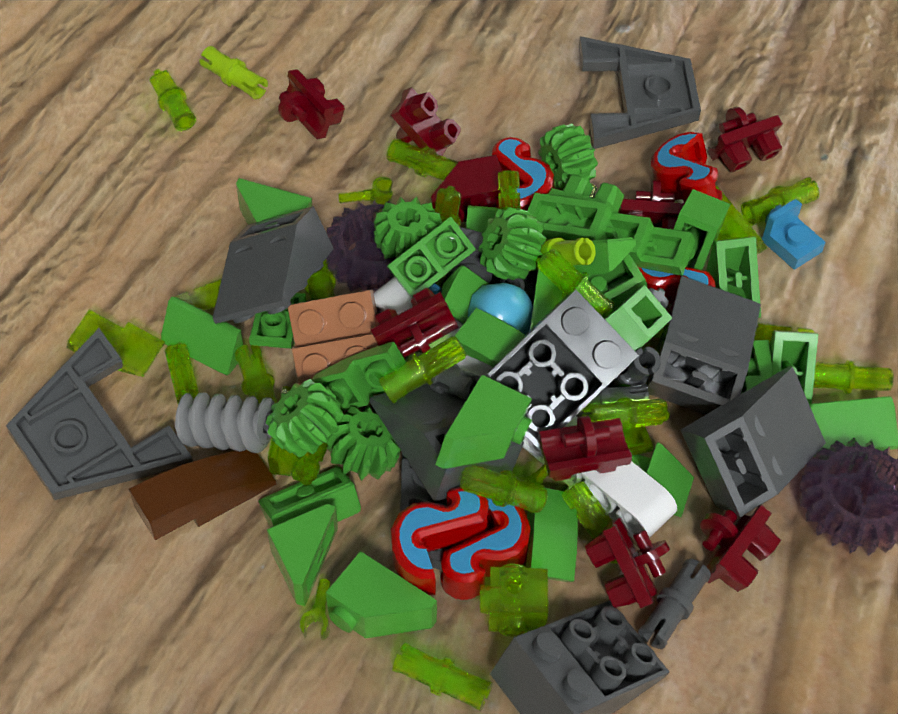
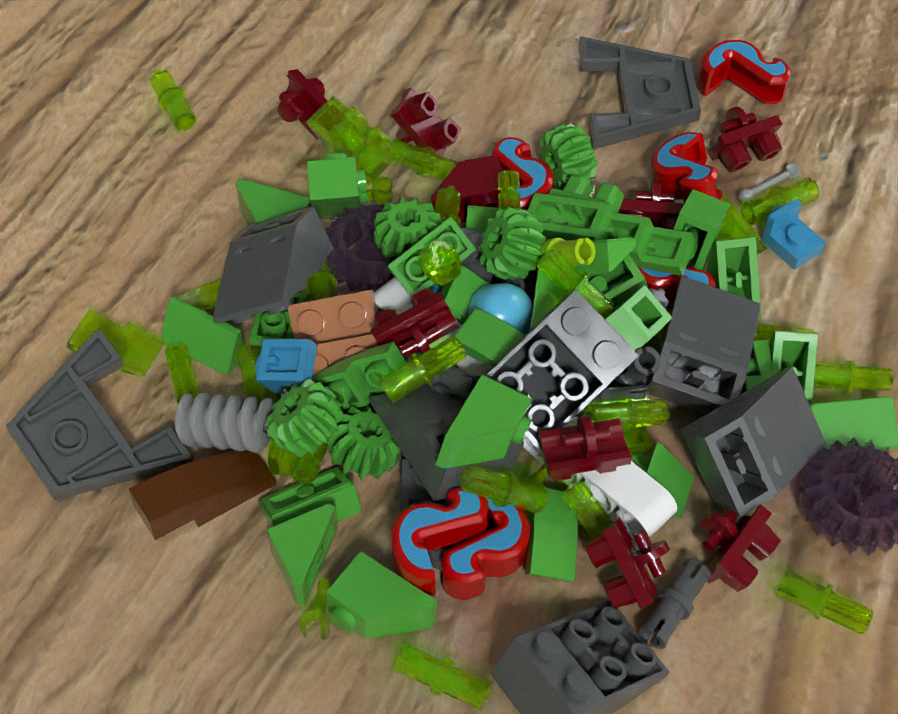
(233, 72): lime pin -> none
(285, 362): none -> dark azure bracket
(336, 185): none -> bright green brick
(348, 133): none -> clear neon green brick
(440, 262): none -> clear neon green tile
(515, 599): clear neon green brick -> none
(745, 67): none -> red animal
(792, 172): none -> light grey hinge
(825, 602): none -> clear neon green axle

